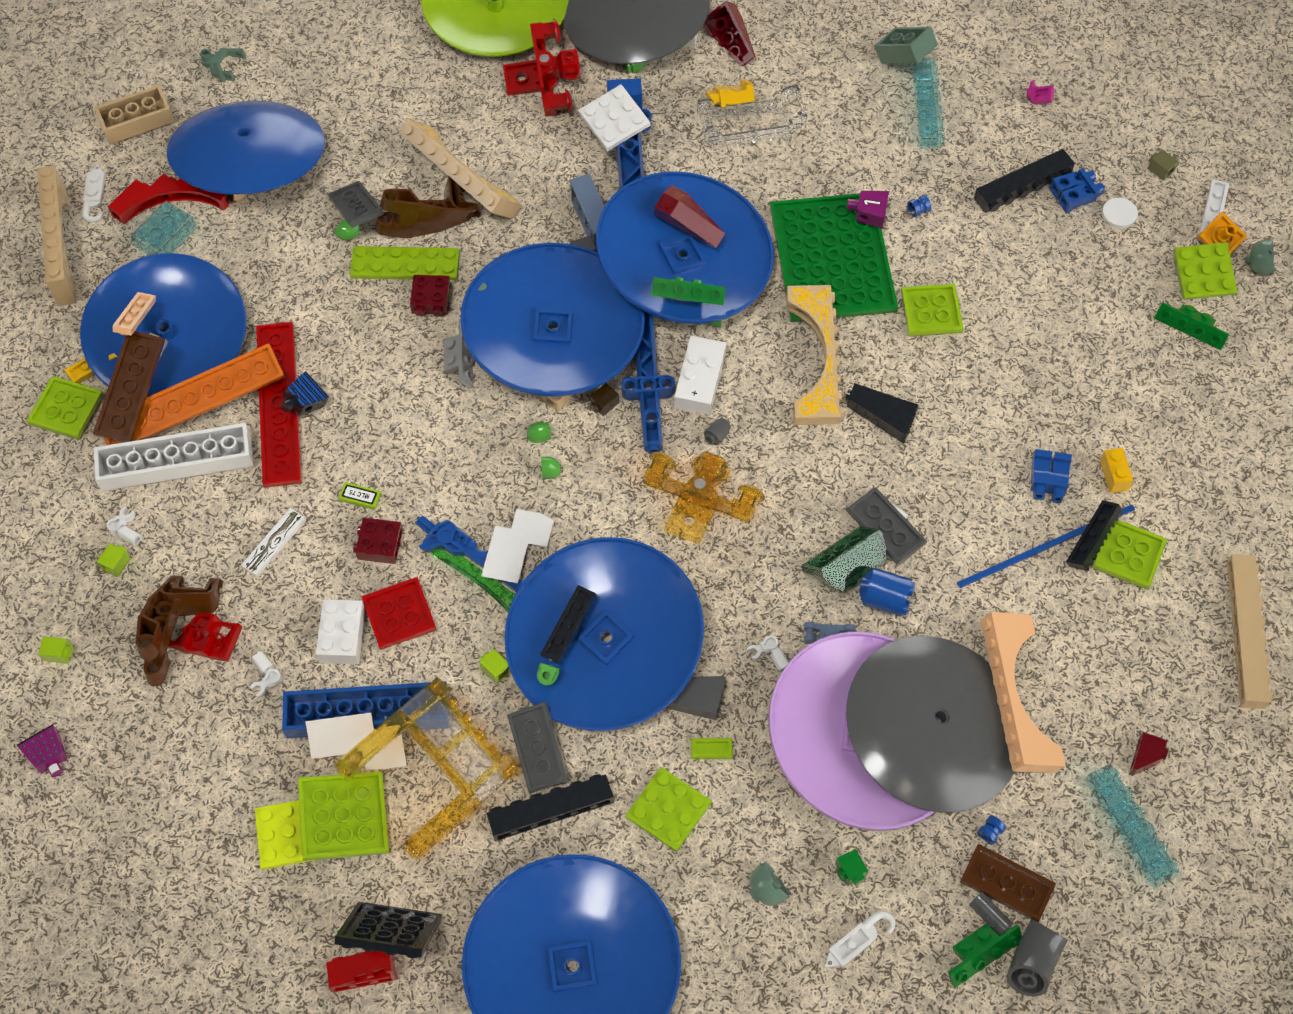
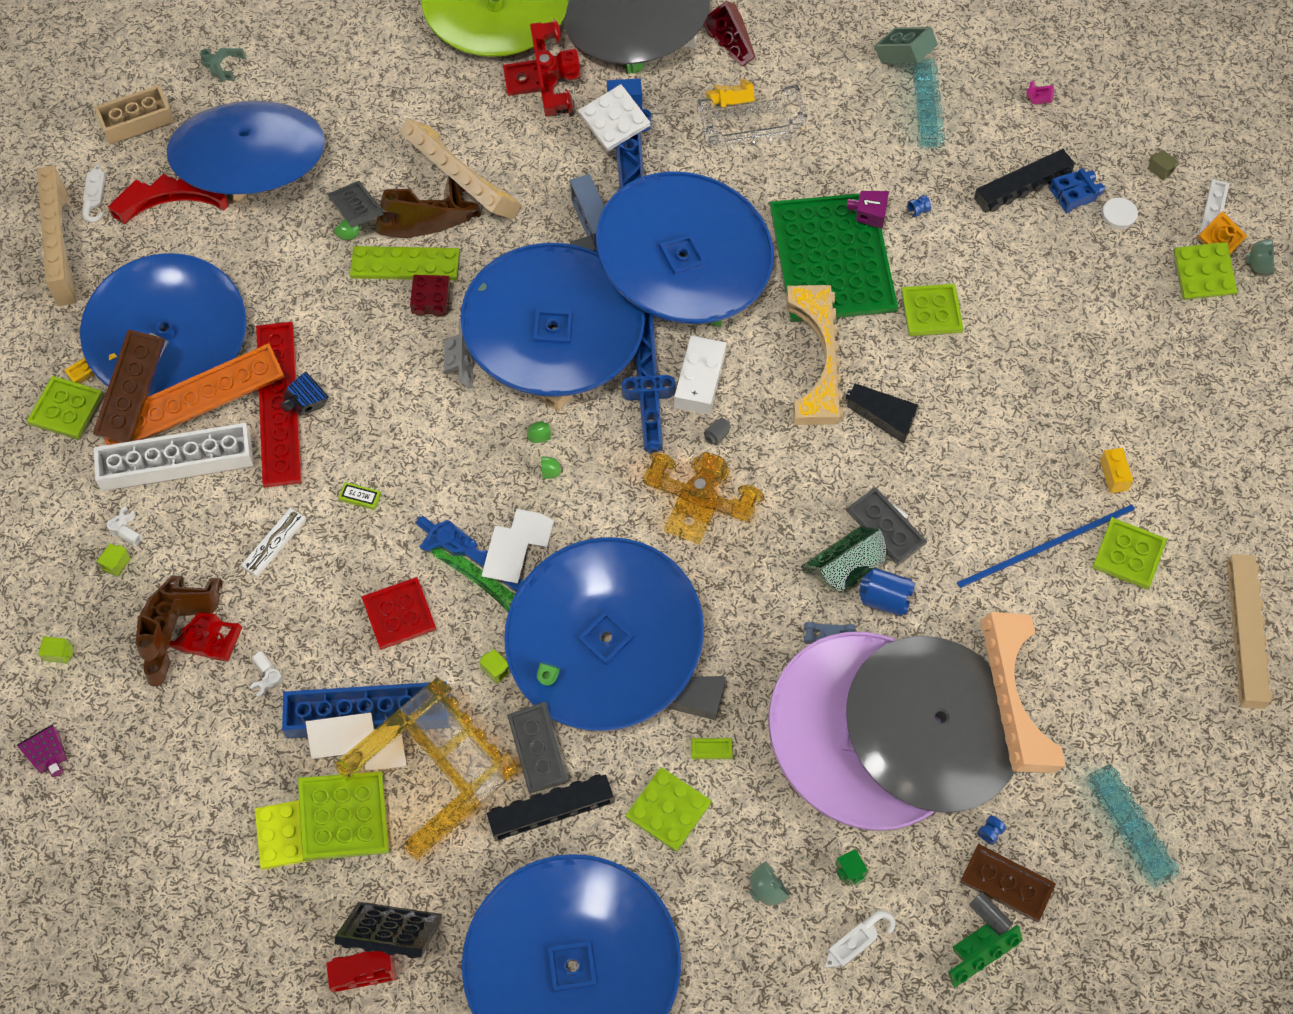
(134, 313): light nougat plate -> none
(164, 230): clear light blue brick -> none
(340, 632): white brick -> none
(378, 540): dark red brick -> none
(568, 625): black gear -> none
(604, 399): dark brown brick -> none
(684, 213): dark red wedge -> none
(689, 291): green bracket -> none
(770, 645): white bar -> none
(1035, 960): dark grey brick -> none
(1047, 481): blue hips -> none
(1093, 535): black gear -> none
(1148, 753): dark red slope -> none
(1192, 323): green bracket -> none

